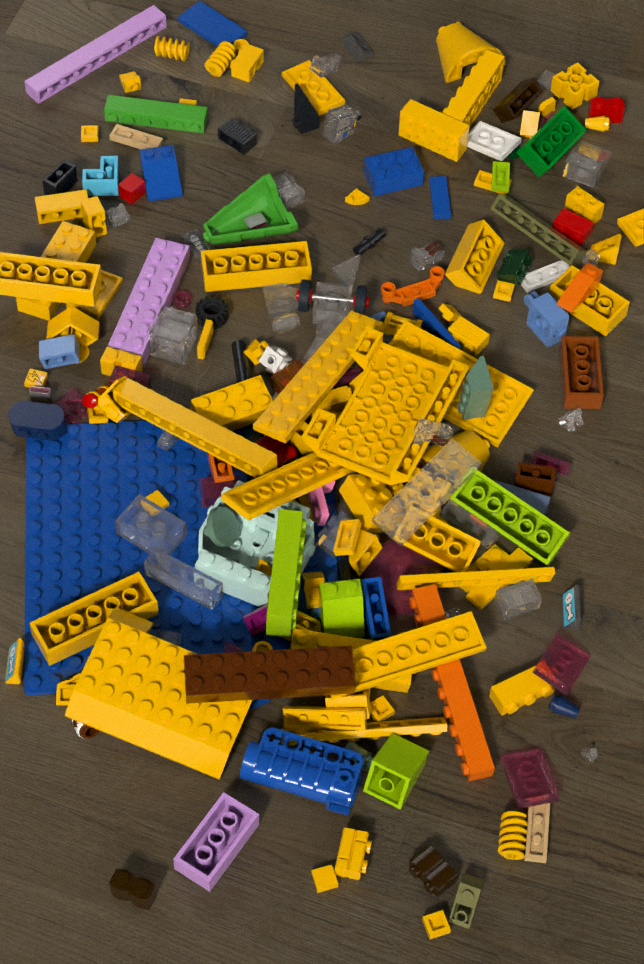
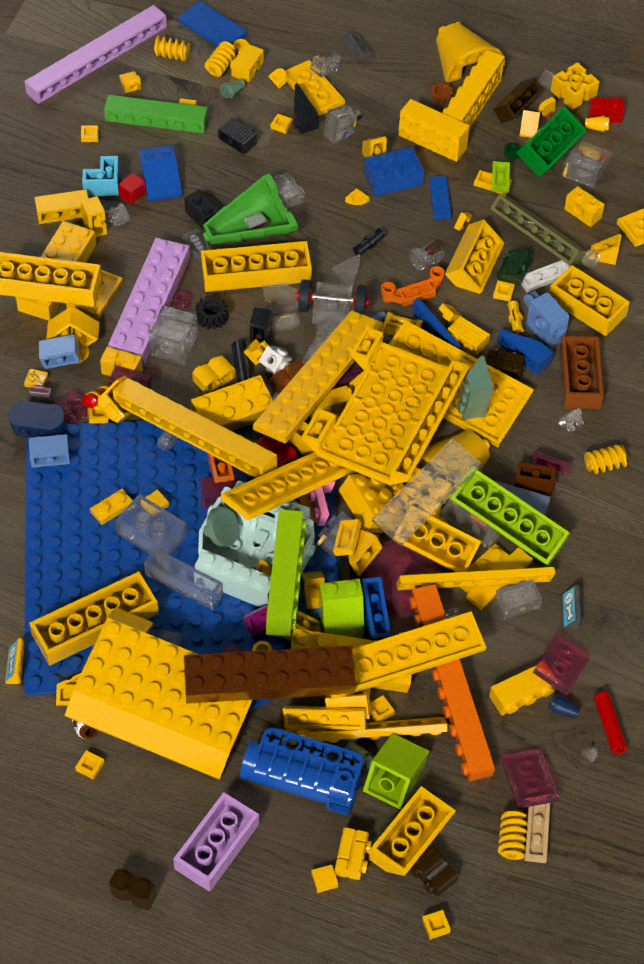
(49, 450): none -> medium blue brick
(60, 178): black brick -> none
(89, 764): none -> yellow tile
(111, 507): none -> yellow plate
(134, 138): tan plate -> none
(202, 206): none -> black slope
(205, 339): yellow tile -> none
(214, 374): none -> yellow brick
(231, 88): none -> sand green cone
(261, 325): none -> black brick
(279, 77): none -> yellow tile
(281, 123): none -> yellow tile
(374, 146): none -> yellow slope
(410, 833): none -> yellow slope
(432, 432): clear leg -> none
(441, 92): none -> dark orange piece
(464, 217): none -> yellow tile
(466, 900): olive slope -> none
(492, 141): white tile -> none
(506, 362): none -> dark brown brick
(515, 317): none -> yellow pin
(536, 353): none -> blue slope
(573, 226): red brick -> none
(580, 288): orange slope -> none
(605, 457): none -> yellow piece
(610, 723): none -> red piece

